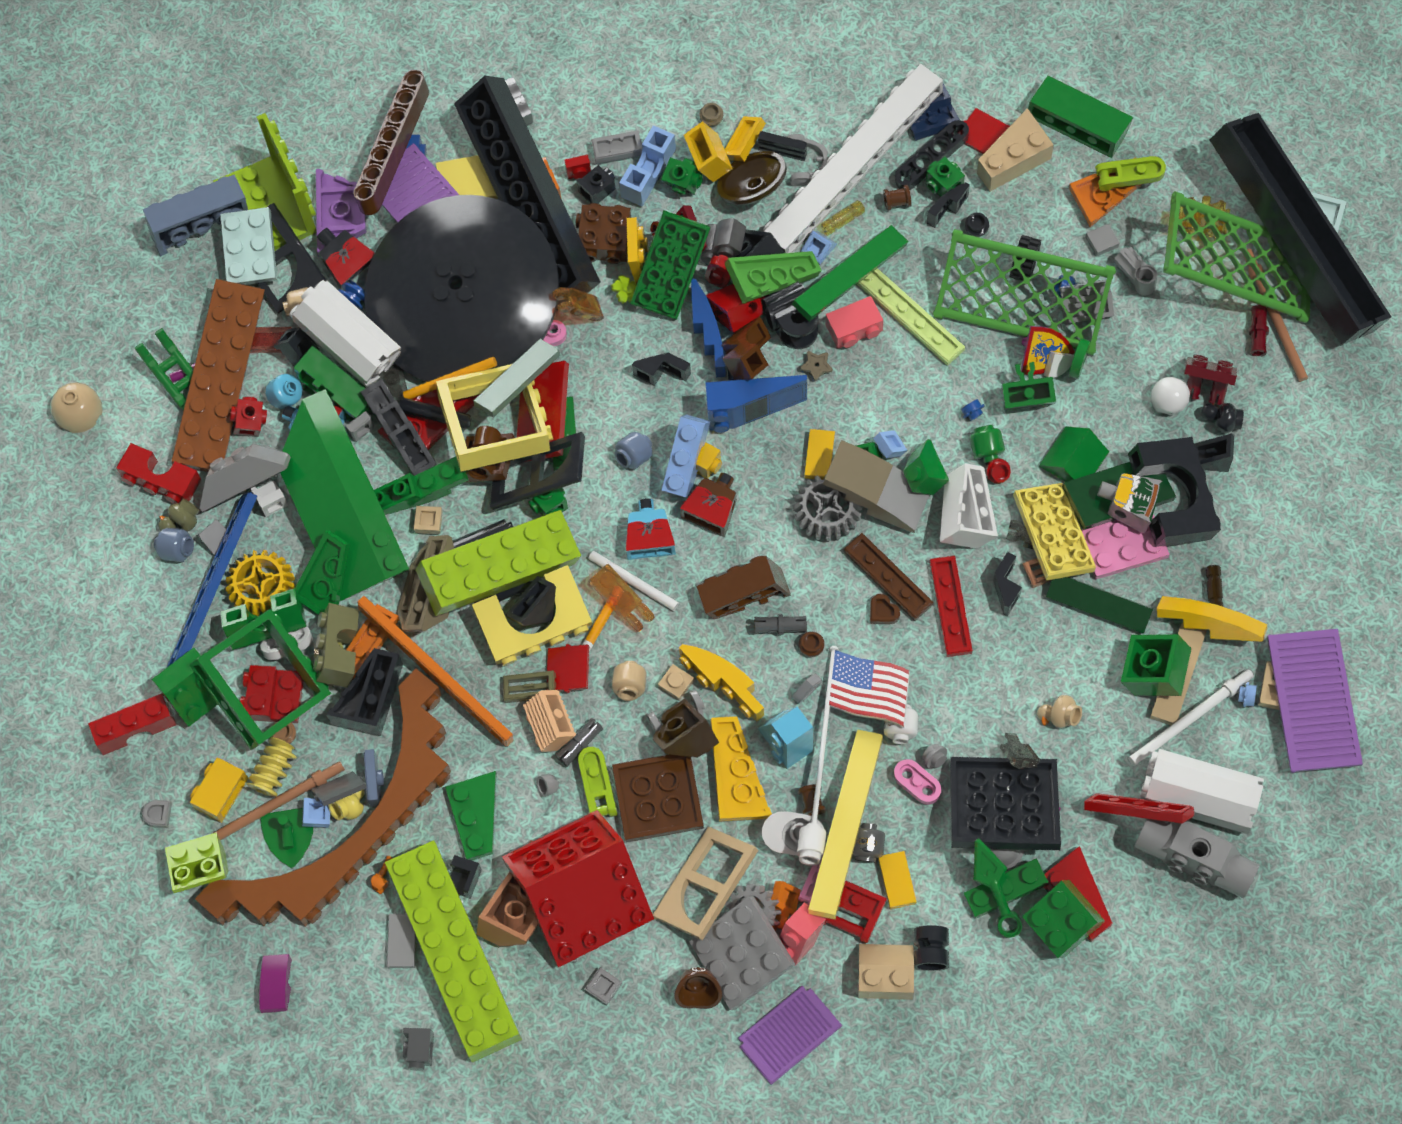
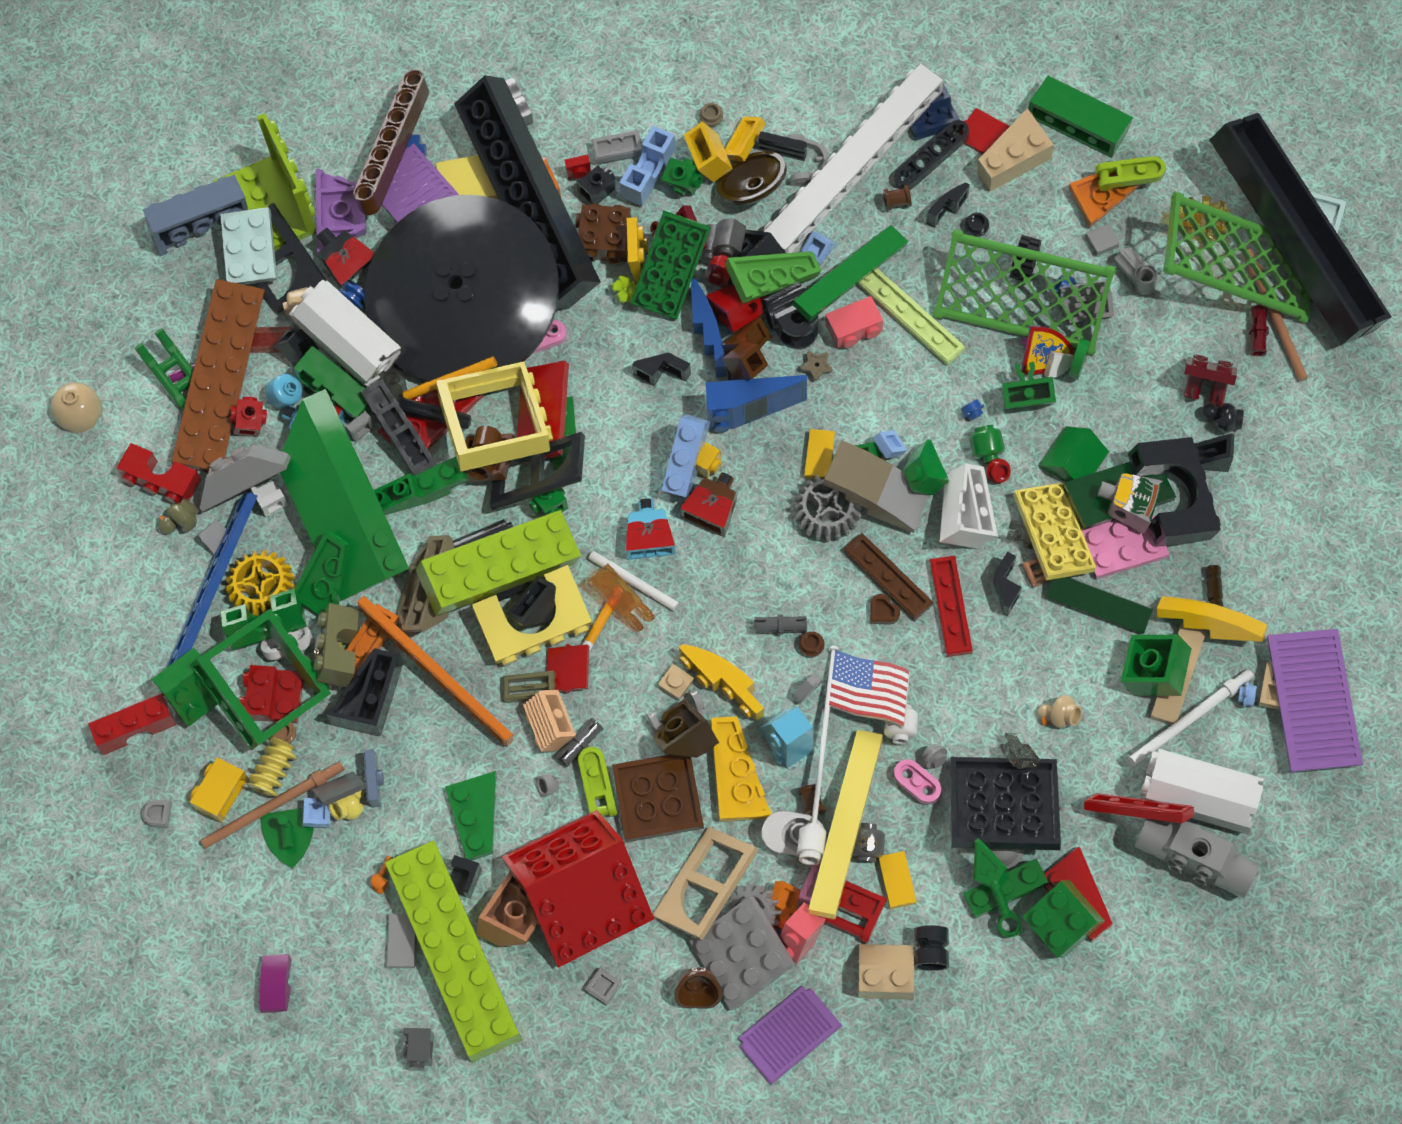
(174, 544): sand blue head -> none
(196, 862): lime slope -> none
(314, 886): dark orange arch -> none
(428, 520): tan plate -> none
(516, 378): tile -> none
(578, 304): clear orange hinge -> none
(629, 680): tan head -> none
(633, 450): sand blue head -> none
(742, 586): reddish brown wedge -> none
(843, 217): clear yellow axle -> none
(943, 176): green brick -> none
(1170, 396): white hair -> none

